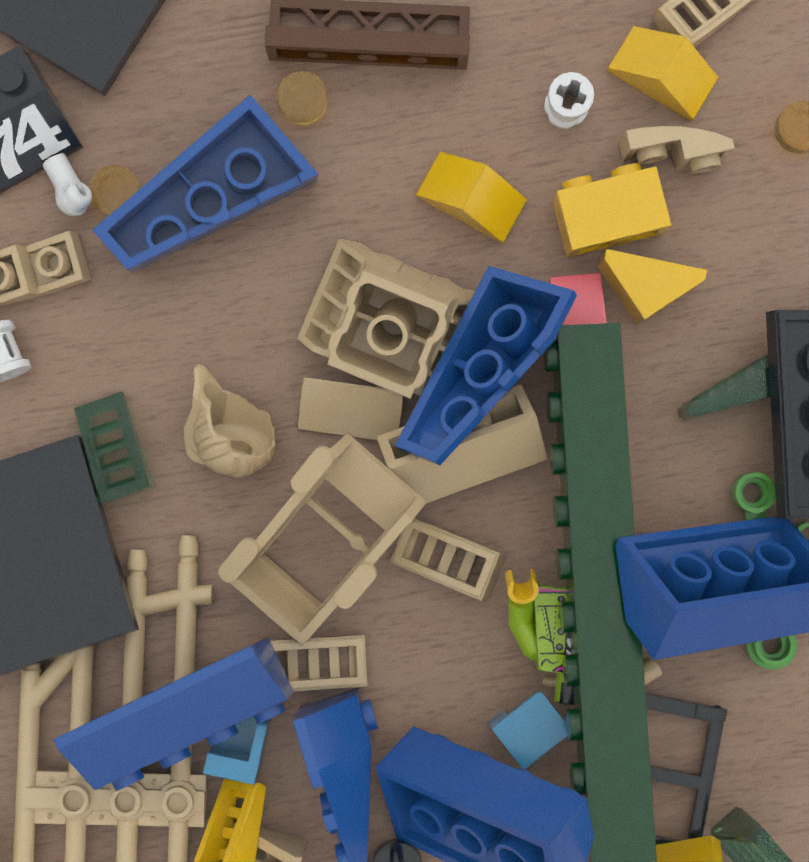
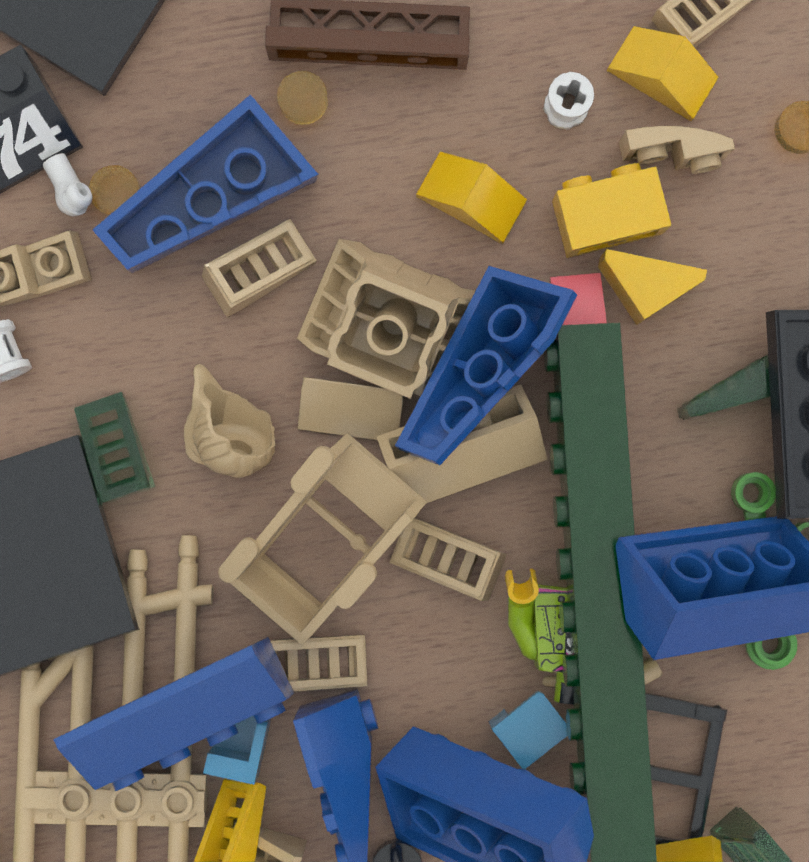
(231, 261): none -> tan slope

